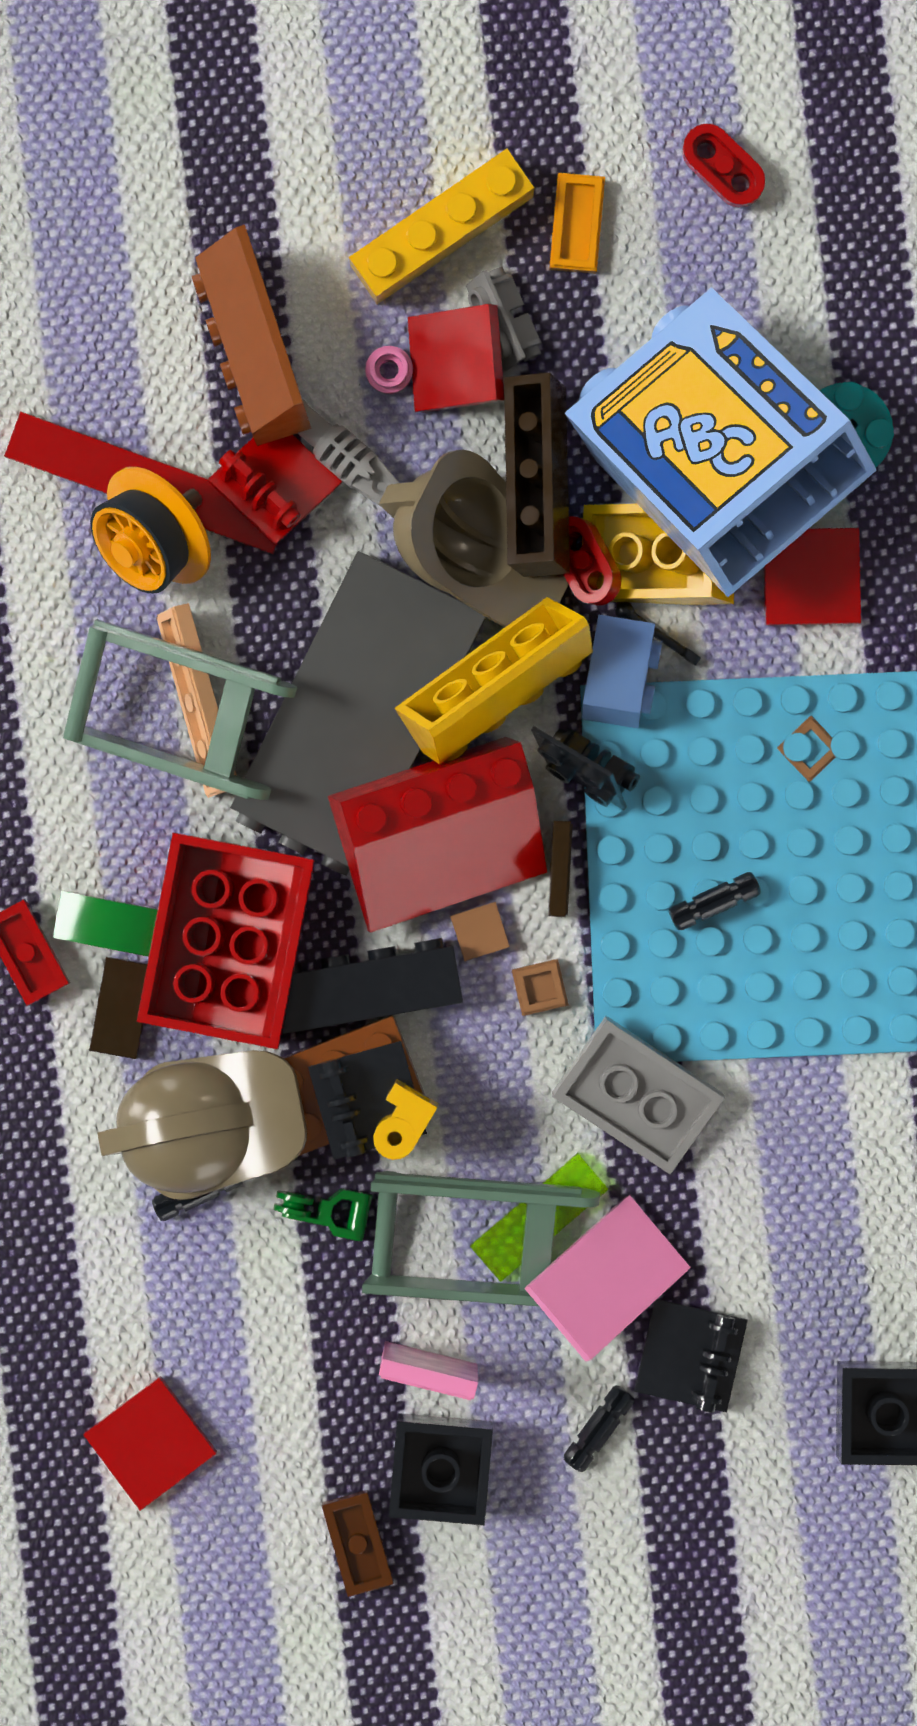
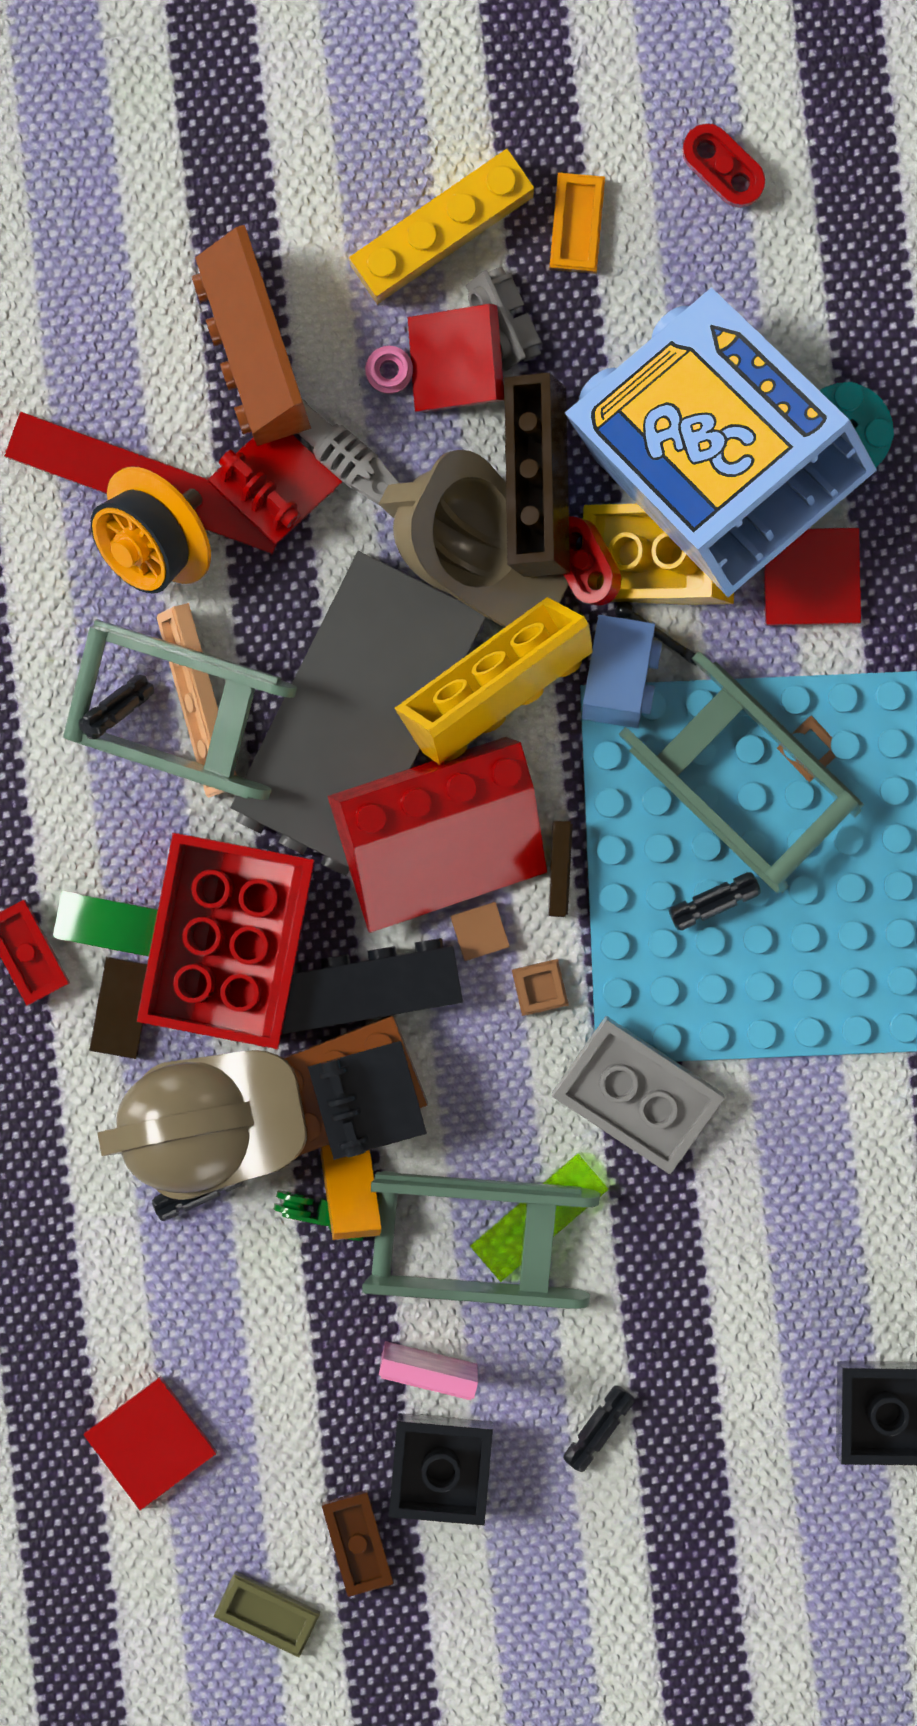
(116, 707): none -> black axle
(267, 1614): none -> olive tile
(349, 1195): none -> light orange tile
(401, 1130): yellow leg -> none
(576, 758): black hinge -> none
(607, 1278): bright pink tile -> none
(691, 1355): black hinge -> none
(701, 732): none -> sand green piece

